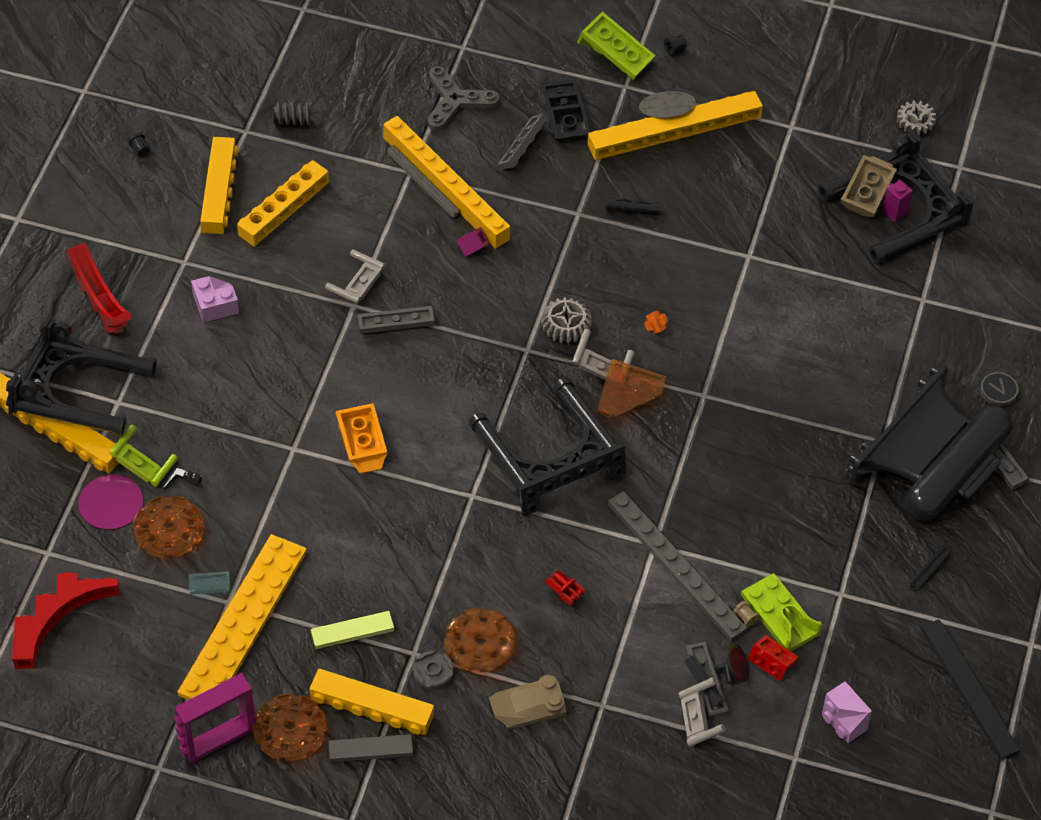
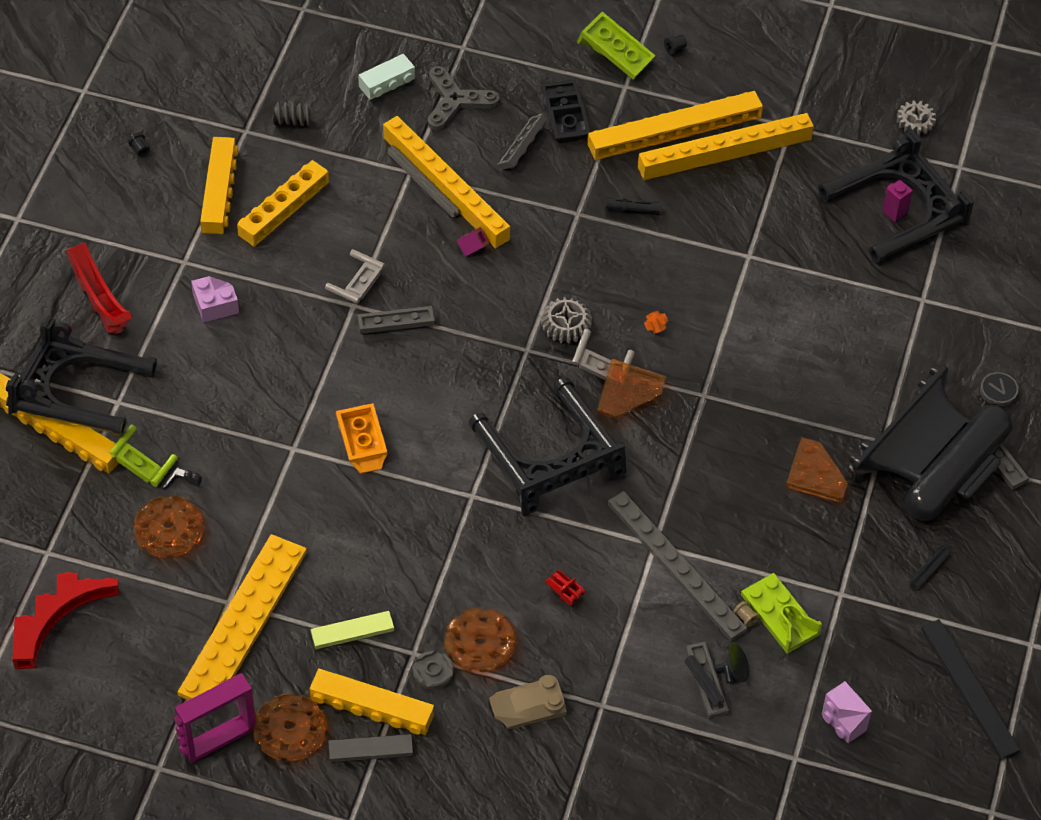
(110, 501): magenta sticker -> none
(209, 583): clear light blue tile -> none
(386, 76): none -> light aqua brick
(667, 104): flat silver sticker -> none
(695, 715): light grey plate -> none
(725, 146): none -> yellow brick
(772, 657): red bracket -> none
(816, 472): none -> clear orange plate
(868, 186): dark tan slope -> none

